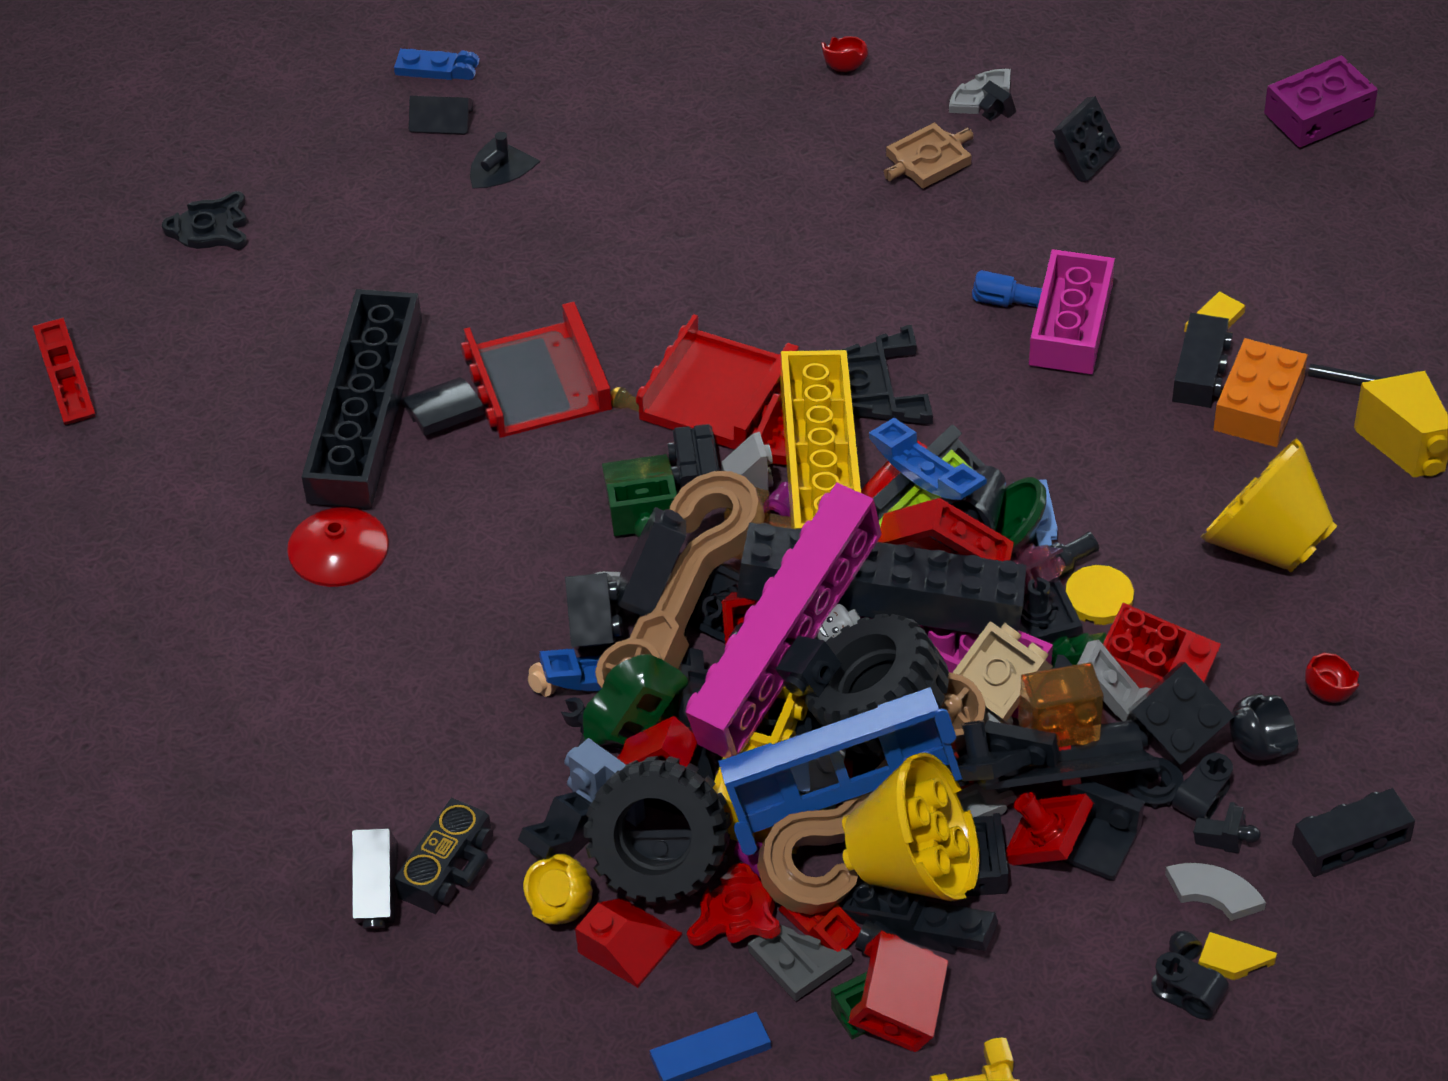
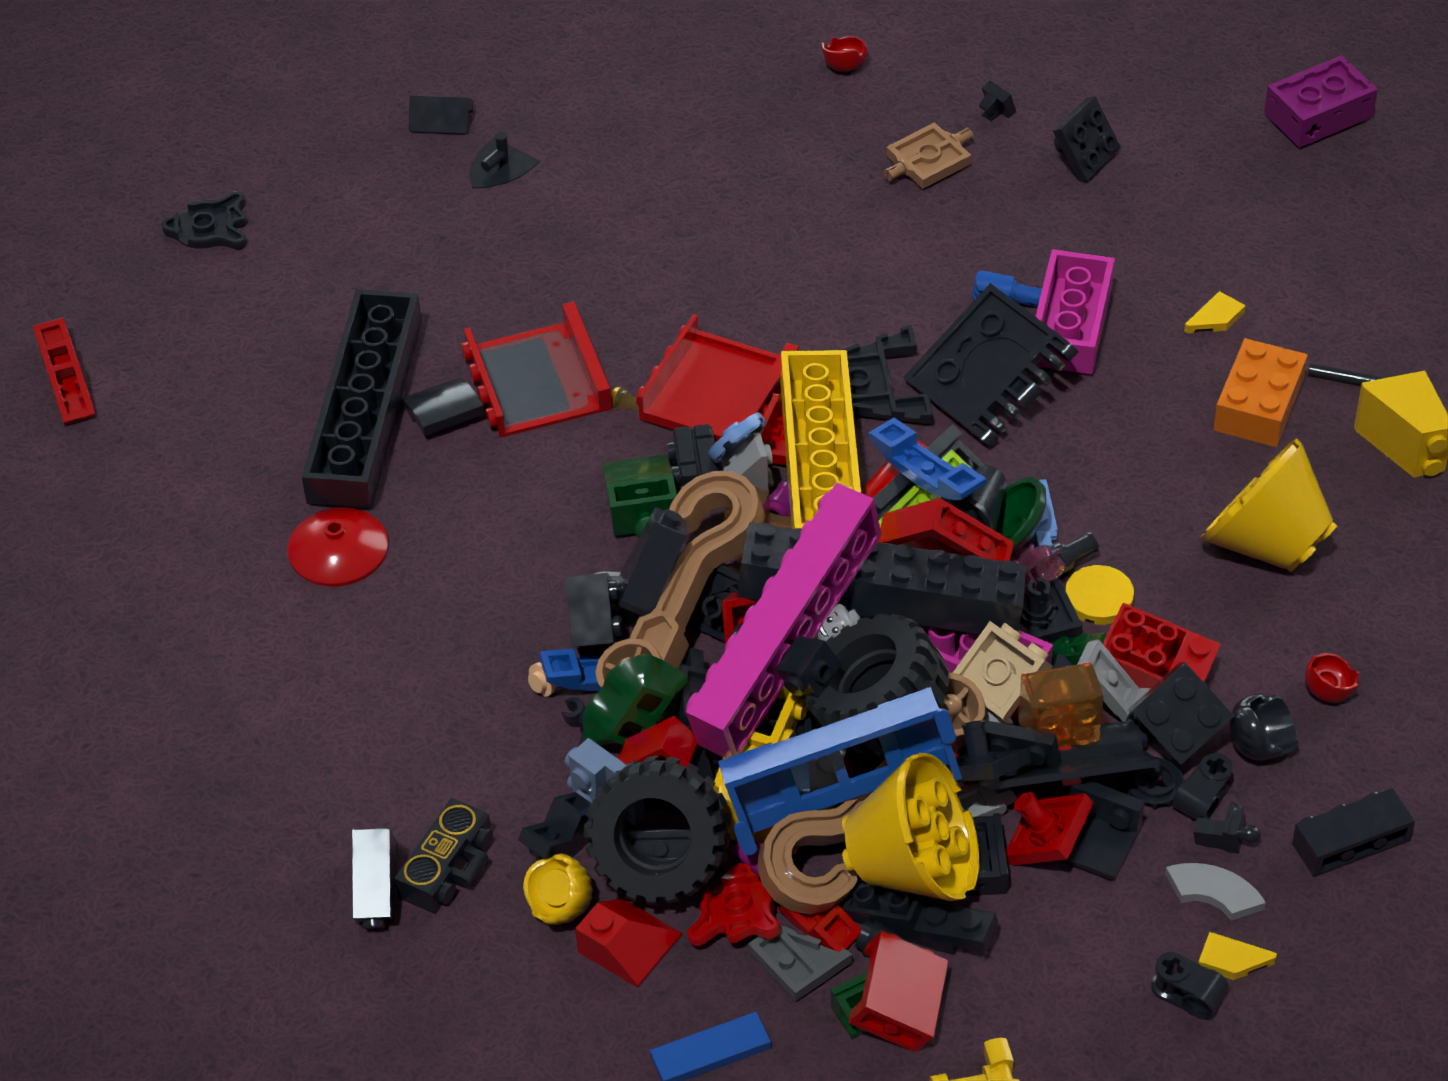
(436, 64): blue hinge -> none
(735, 436): none -> medium blue plate
(969, 95): light grey tile -> none
(986, 360): none -> black hinge
(1185, 942): black hinge -> none
(1202, 360): black brick -> none

